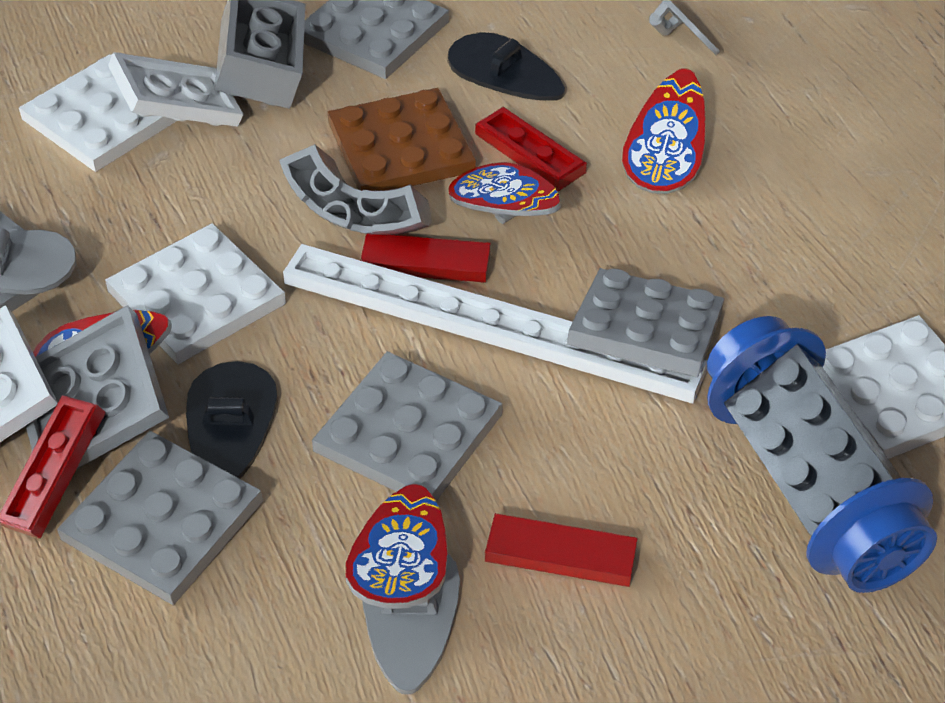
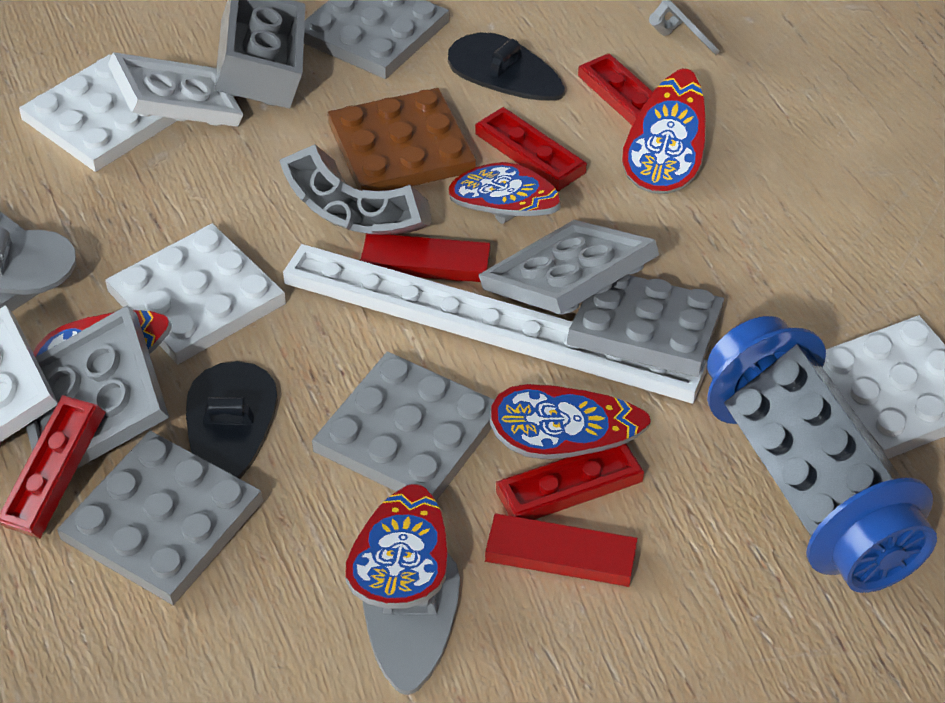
(563, 421): none -> shield
(569, 266): none -> light grey plate
(569, 482): none -> red tile
(615, 85): none -> red tile

